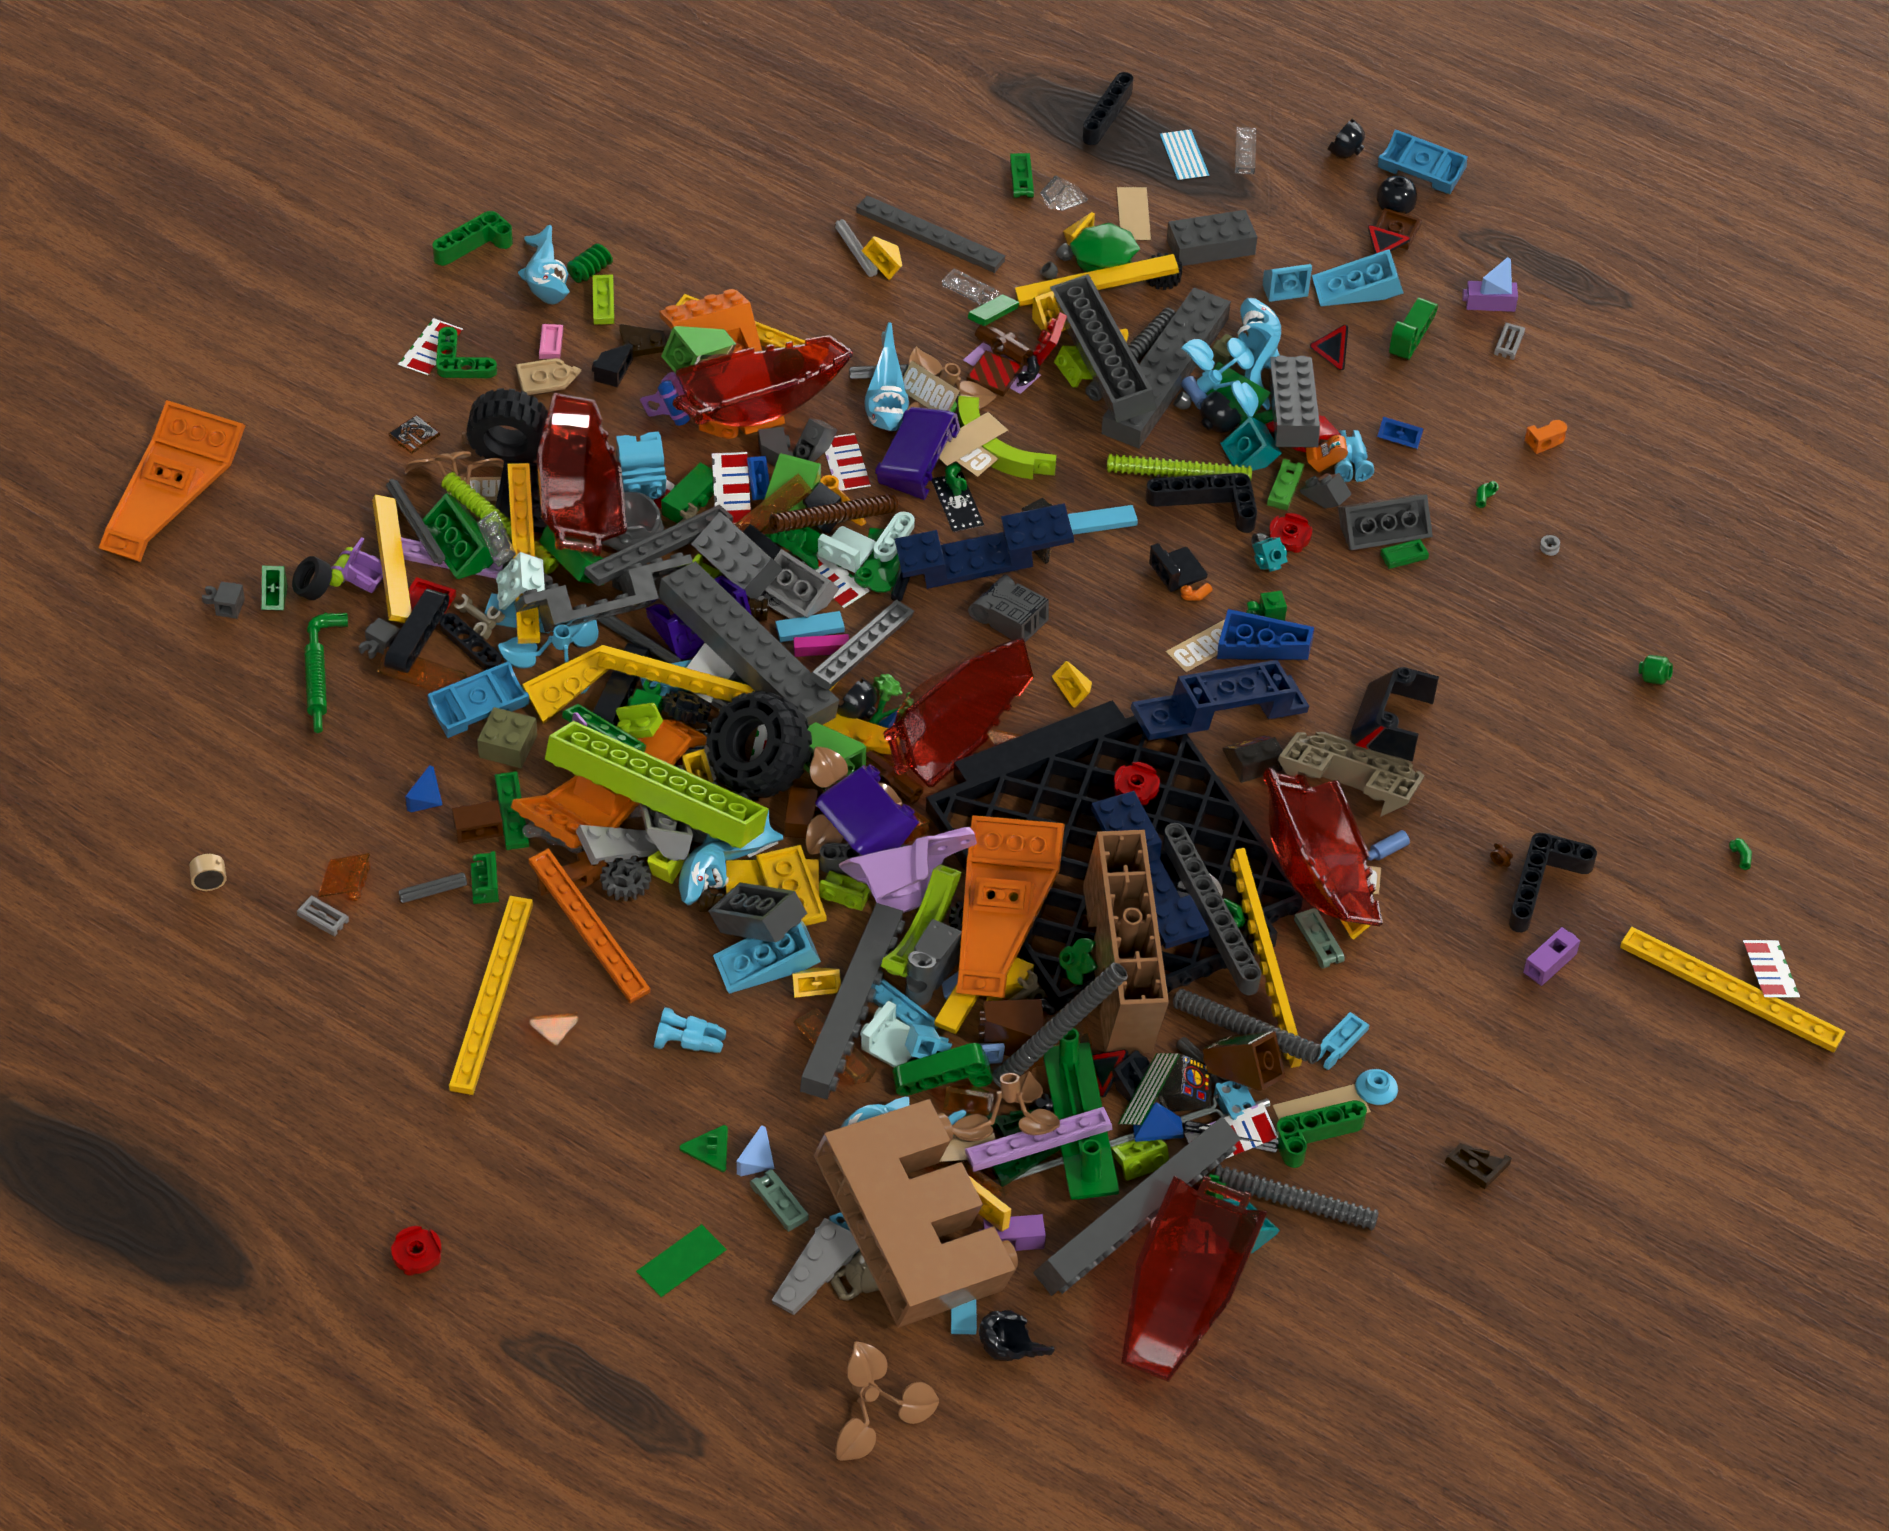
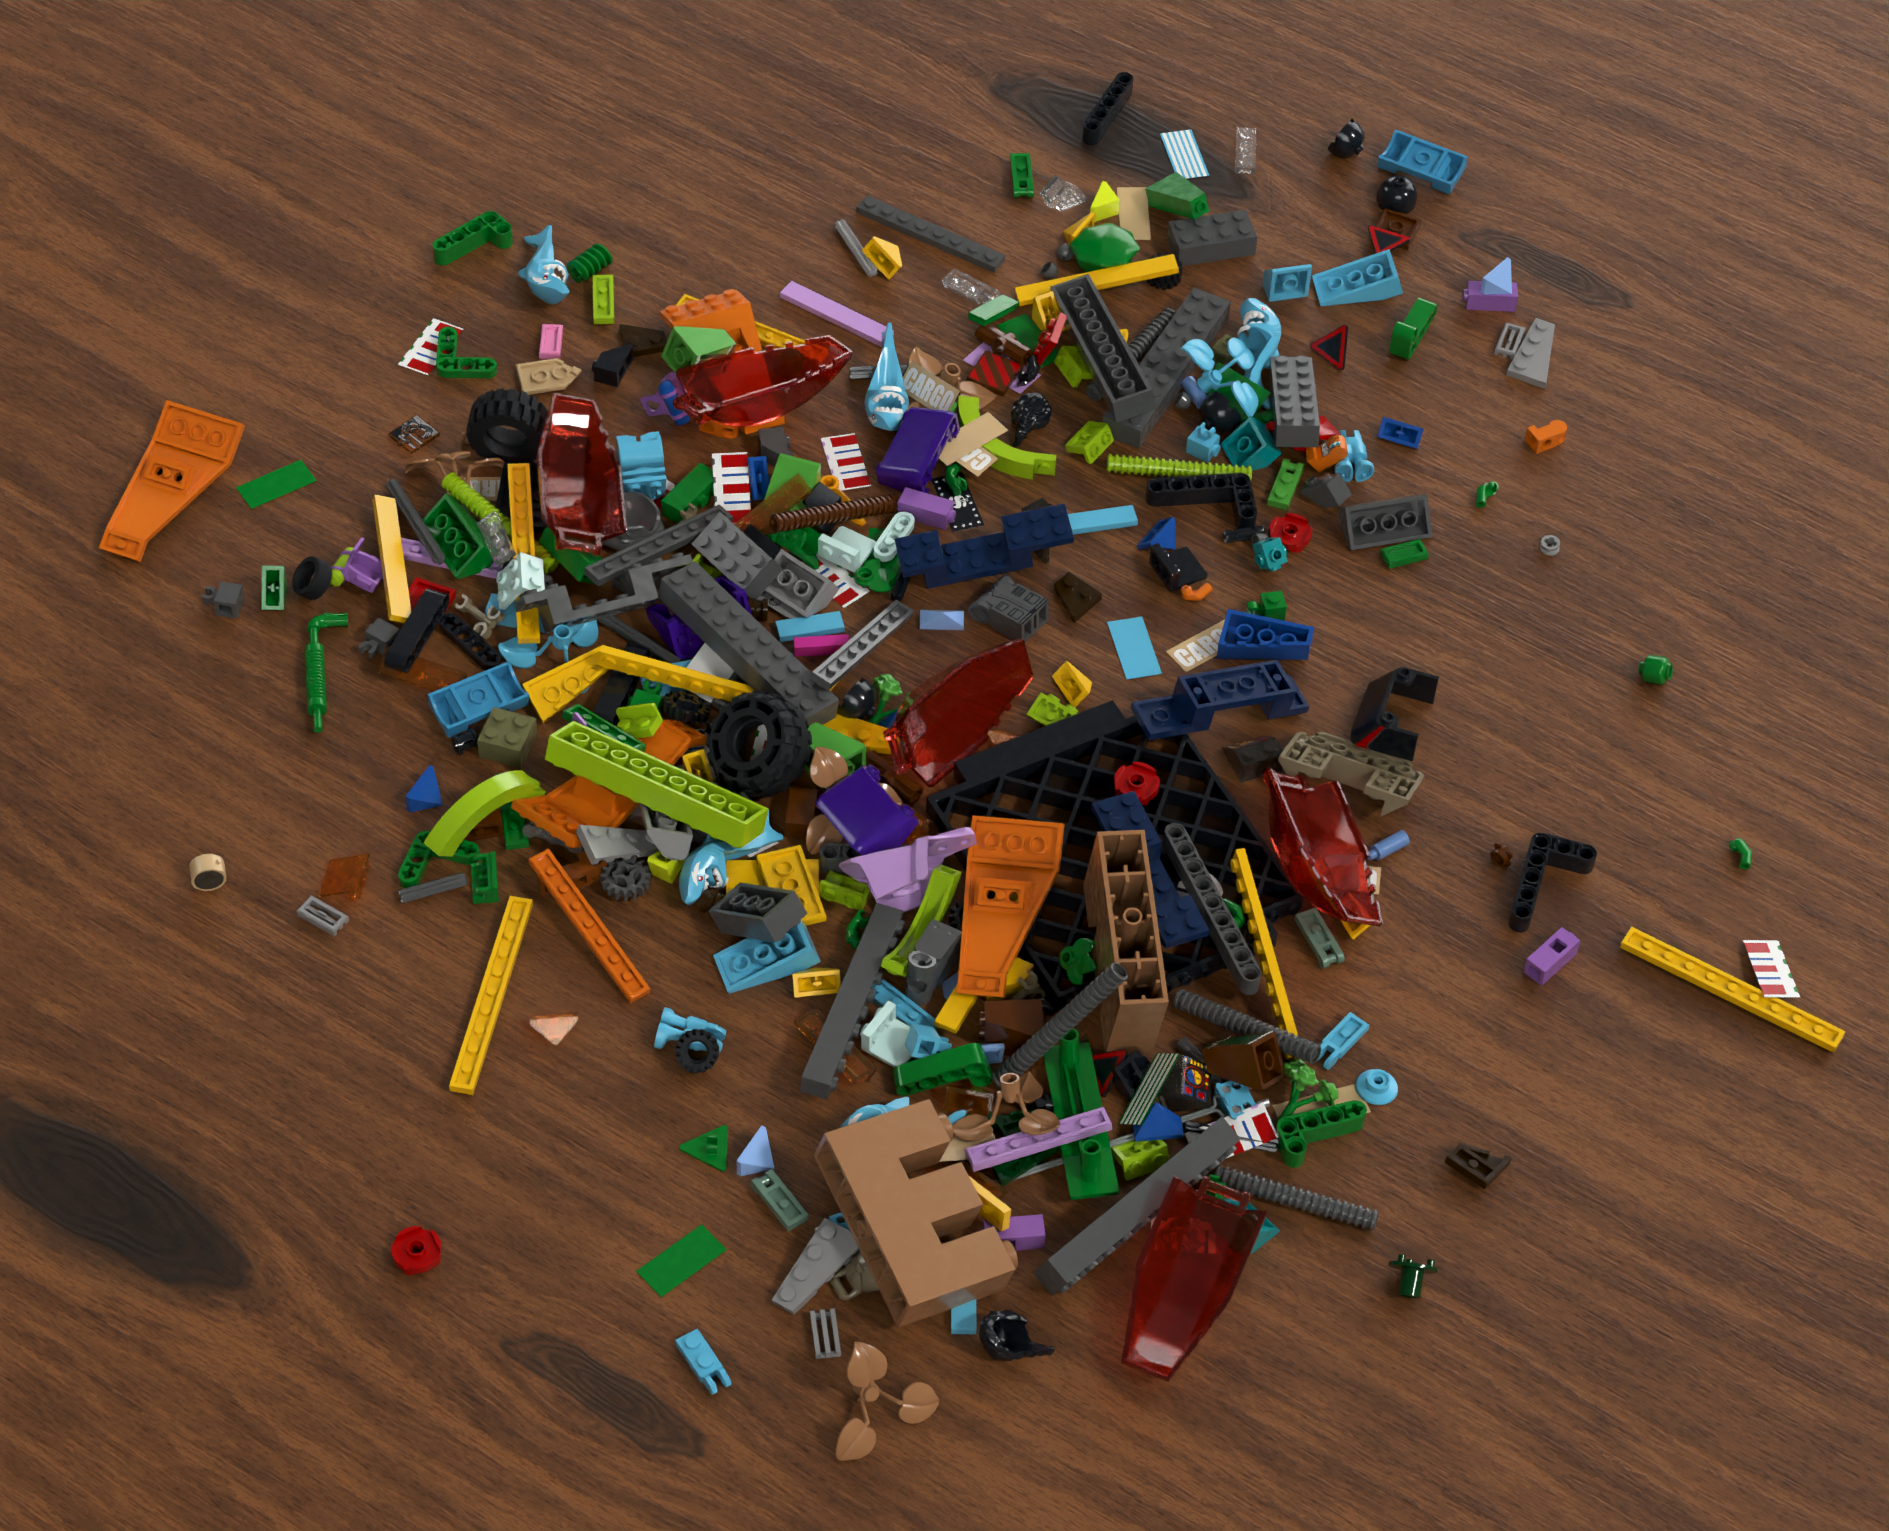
(276, 484): none -> green sticker
(422, 850): none -> green beam
(460, 744): none -> black bush
(476, 805): none -> lime arch
(686, 1061): none -> black tyre
(702, 1360): none -> medium azure hinge
(814, 440): dark grey slope -> none
(823, 1316): none -> light grey tile
(833, 312): none -> lavender tile
(857, 921): none -> green piece
(927, 508): none -> medium lavender brick
(941, 620): none -> light blue slope
(1027, 334): none -> green sticker
(1030, 412): none -> black hair
(1048, 710): none -> lime bracket
(1076, 595): none -> dark brown wing
(1090, 440): none -> lime bracket
(1105, 203): none -> neon yellow slope
(1134, 648): none -> medium azure sticker
(1161, 533): none -> blue slope
(1177, 196): none -> green slope
(1203, 443): none -> medium azure brick
(1241, 534): none -> black axle
(1304, 1076): none -> bright green plant
(1412, 1275): none -> dark green piece
(1533, 356): none -> light grey wing

